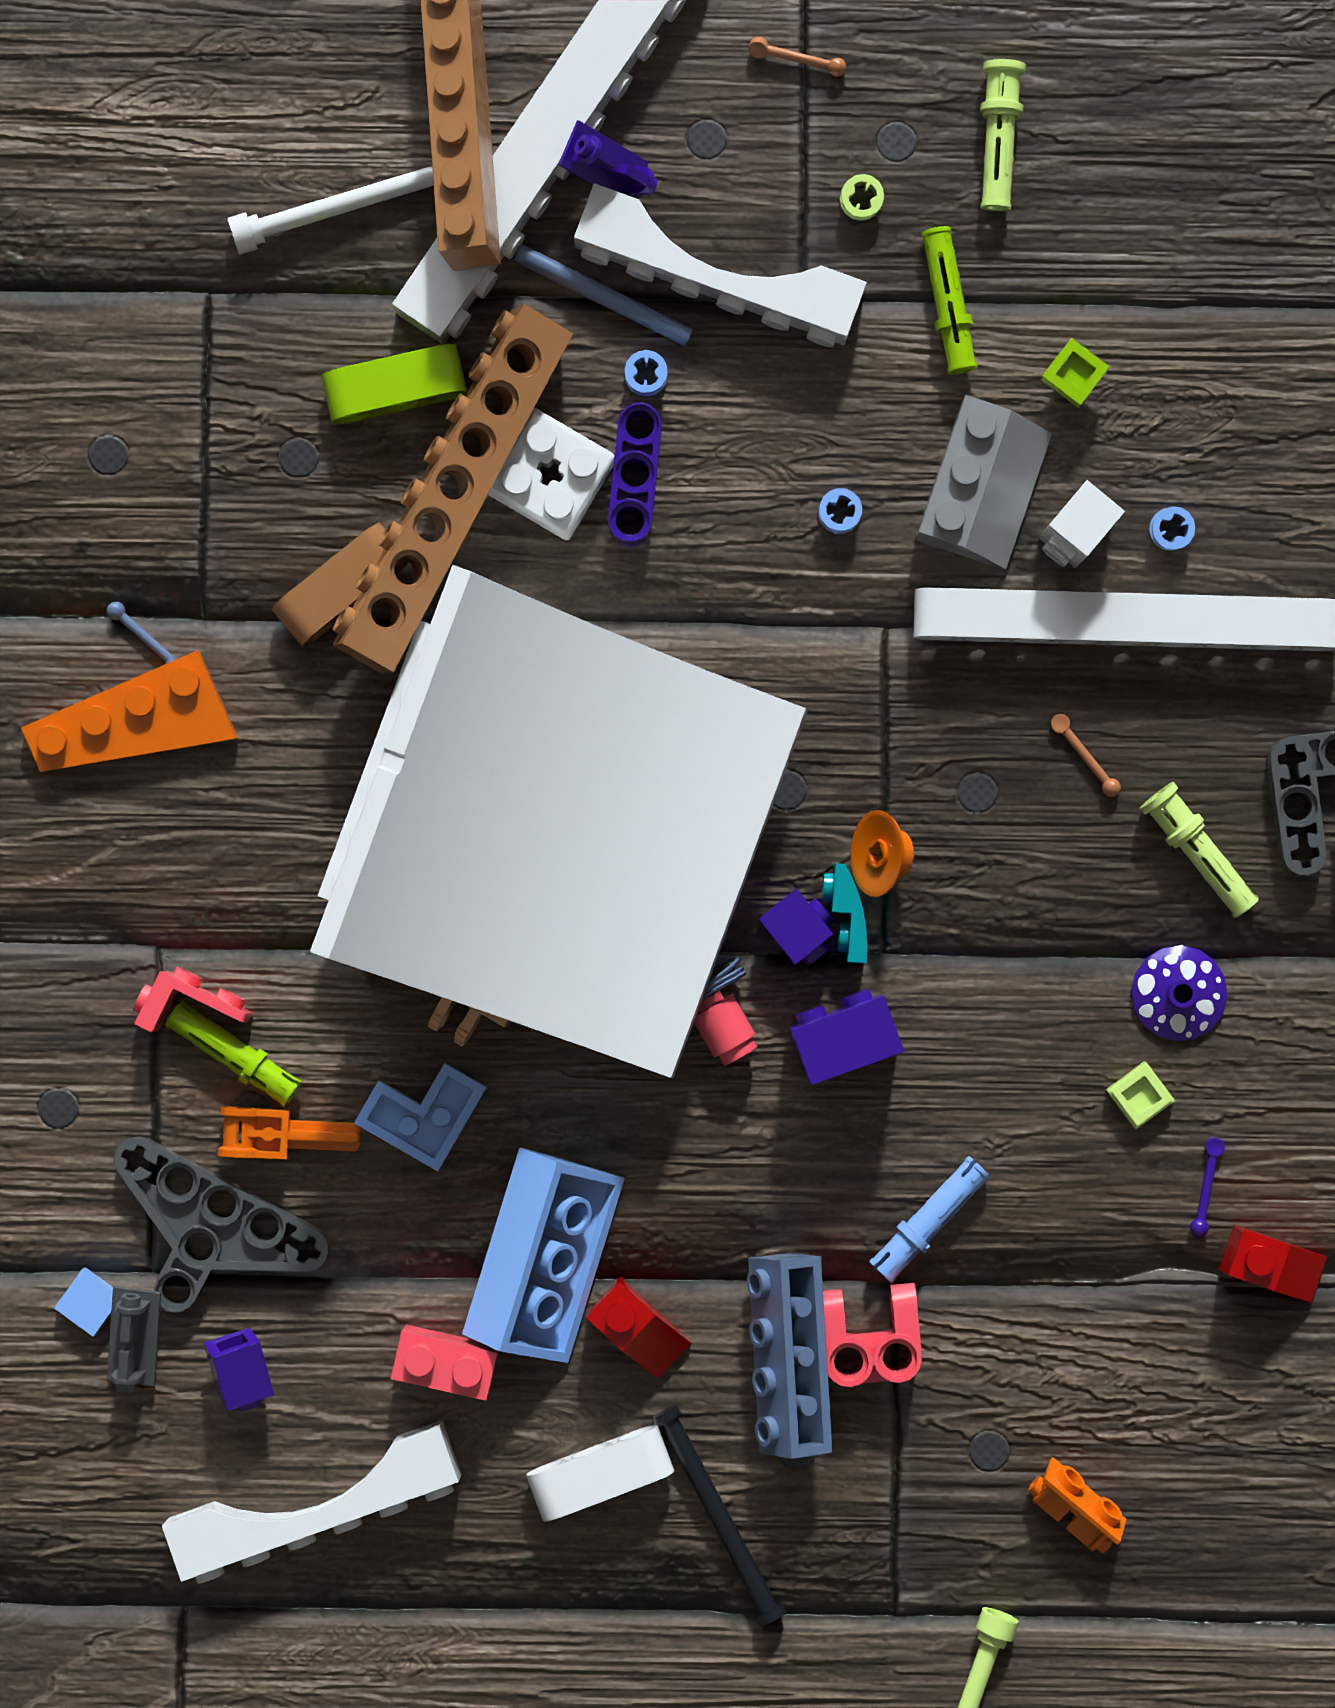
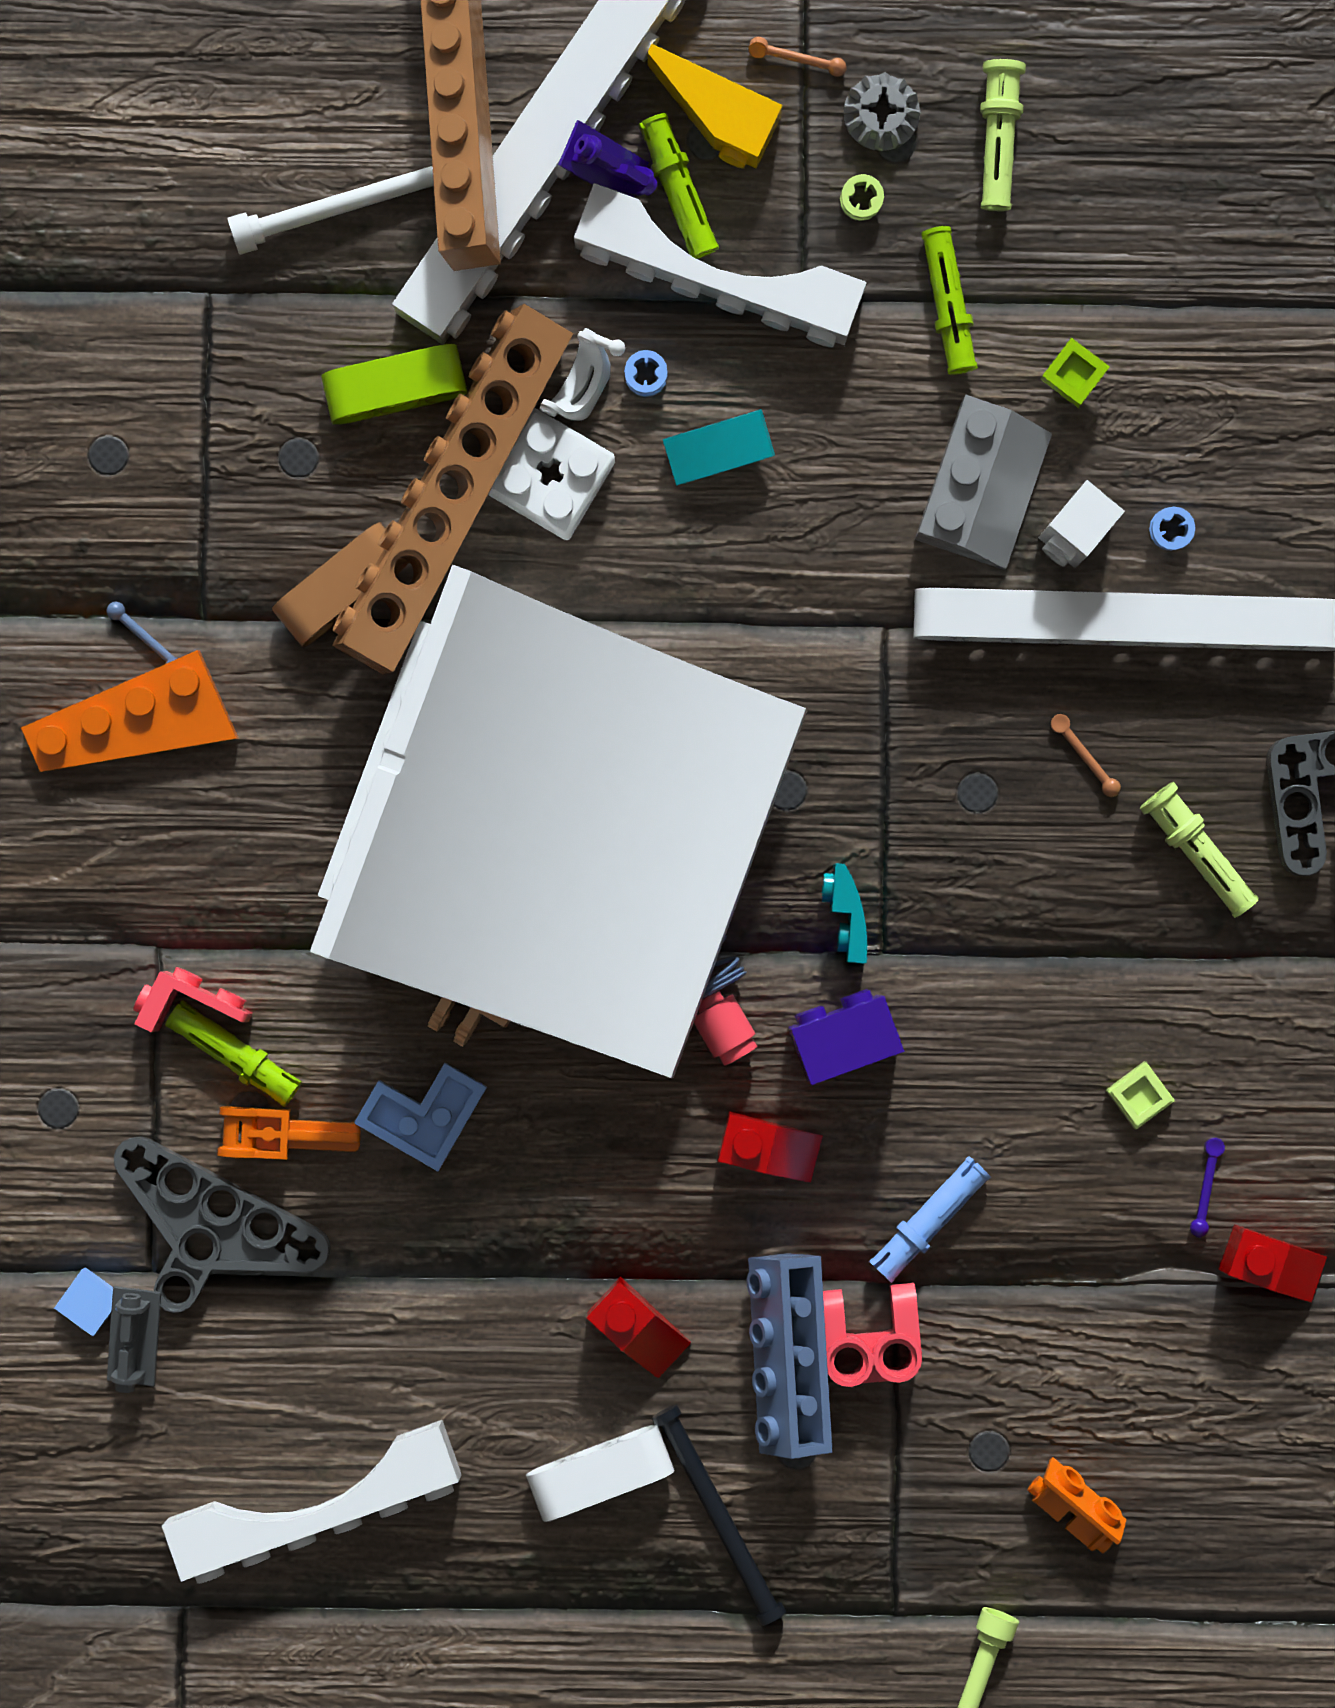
(239, 1370): dark purple brick -> none
(444, 1362): coral brick -> none
(543, 1256): light blue slope -> none
(589, 356): none -> white helmet
(604, 295): sand blue bar -> none
(630, 452): dark purple beam -> none
(671, 168): none -> lime pin
(719, 447): none -> teal slope
(724, 112): none -> yellow slope
(769, 1147): none -> red slope
(798, 927): dark purple brick -> none
(831, 499): light blue bush -> none
(864, 124): none -> light grey gear
(880, 853): orange piece -> none
(1154, 993): dark purple dish -> none

